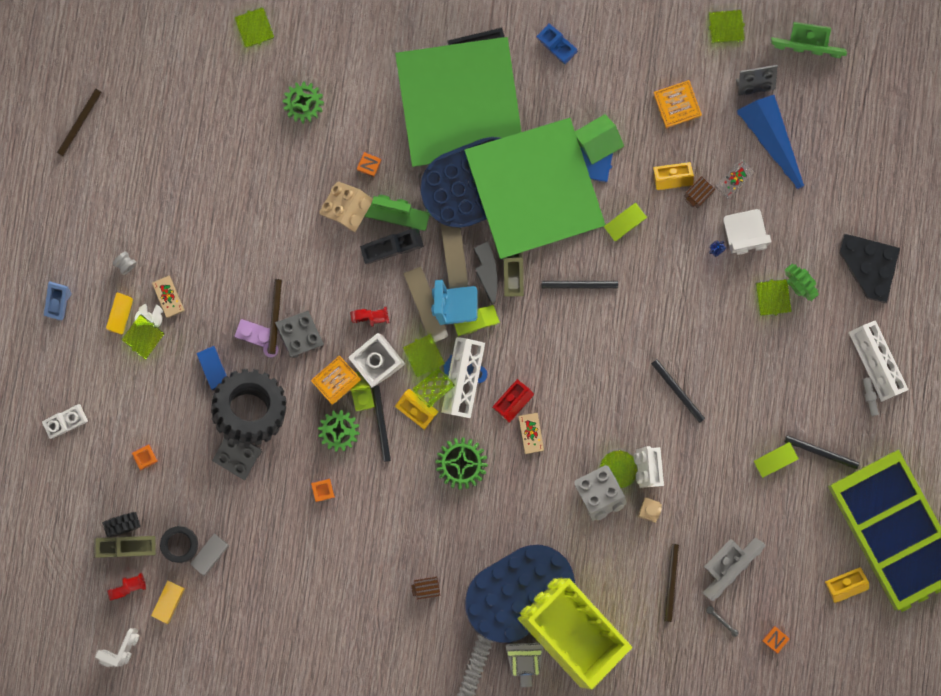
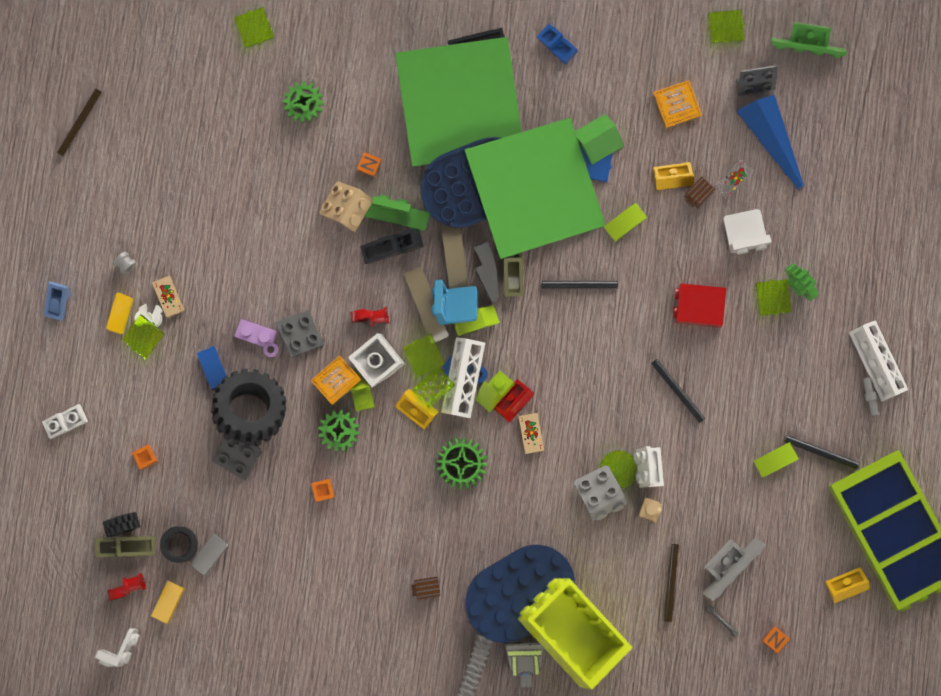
(274, 316): dark brown bar -> none
(381, 423): black bar -> none
(494, 391): none -> lime slope
(699, 305): none -> red brick
(717, 248): clear blue plate -> none
(870, 265): black plate -> none

